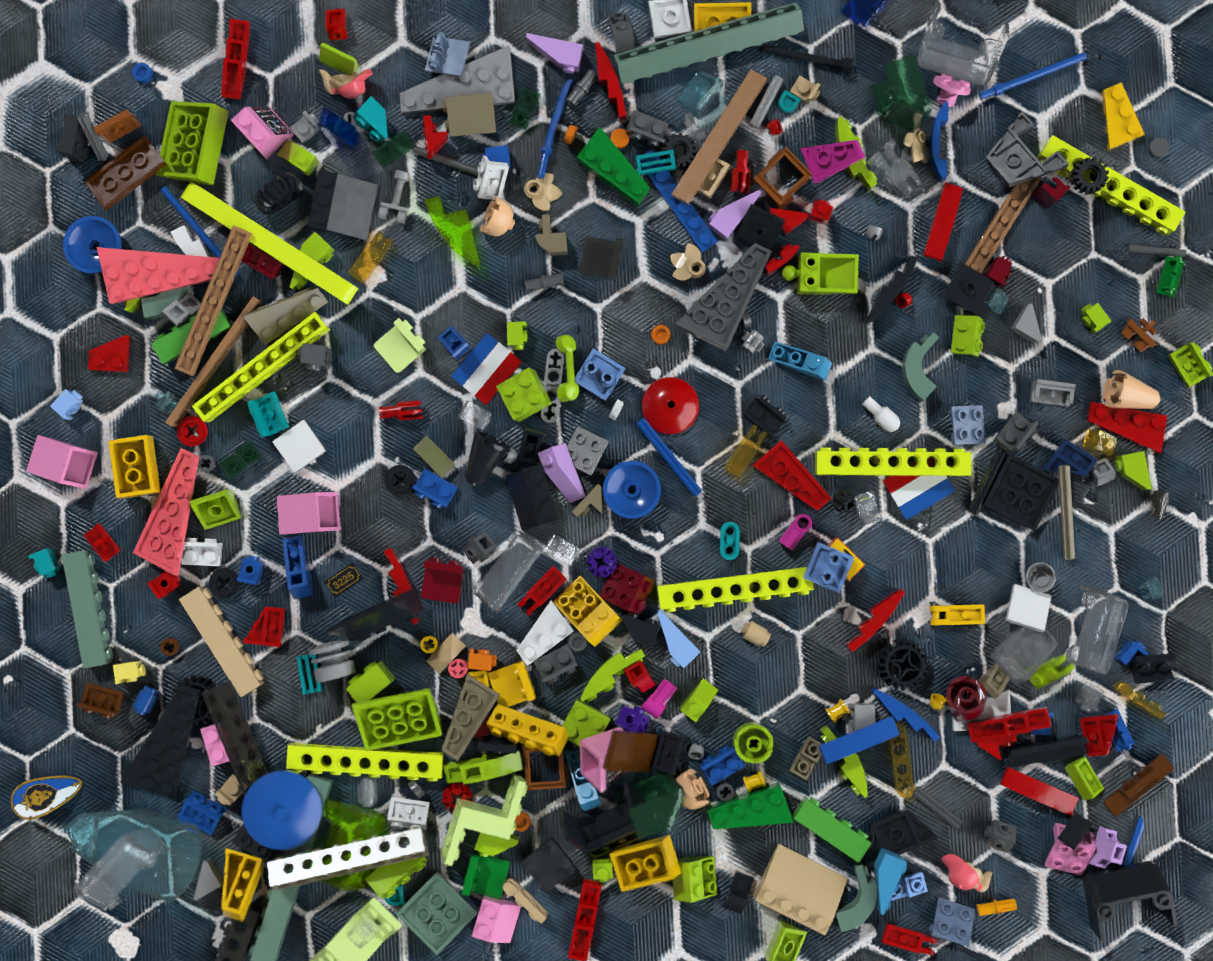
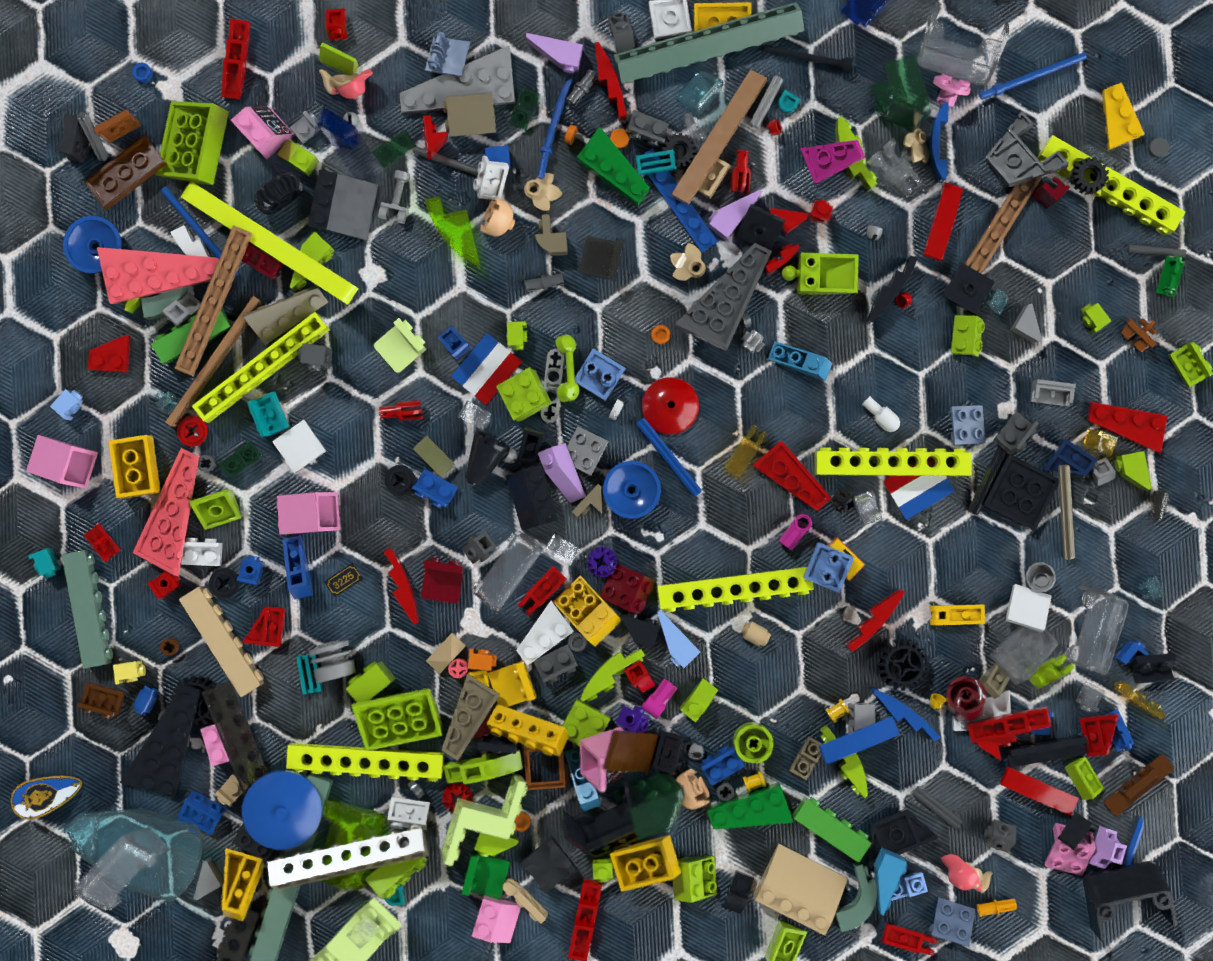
(367, 792): clear brick -> none
(369, 258): clear yellow hinge -> none
(373, 119): teal slope -> none
(378, 617): black slope -> none
(427, 638): yellow bush -> none
(437, 913): sand green plate -> none
(729, 540): teal plate -> none
(765, 415): black bracket -> none
(782, 201): dark orange piece -> none
(805, 90): tan bracket -> none
(901, 759): clear yellow beam -> none
(912, 369): sand green arch -> none
(1000, 270): dark red brick -> none
(1129, 392): light nougat cone -> none

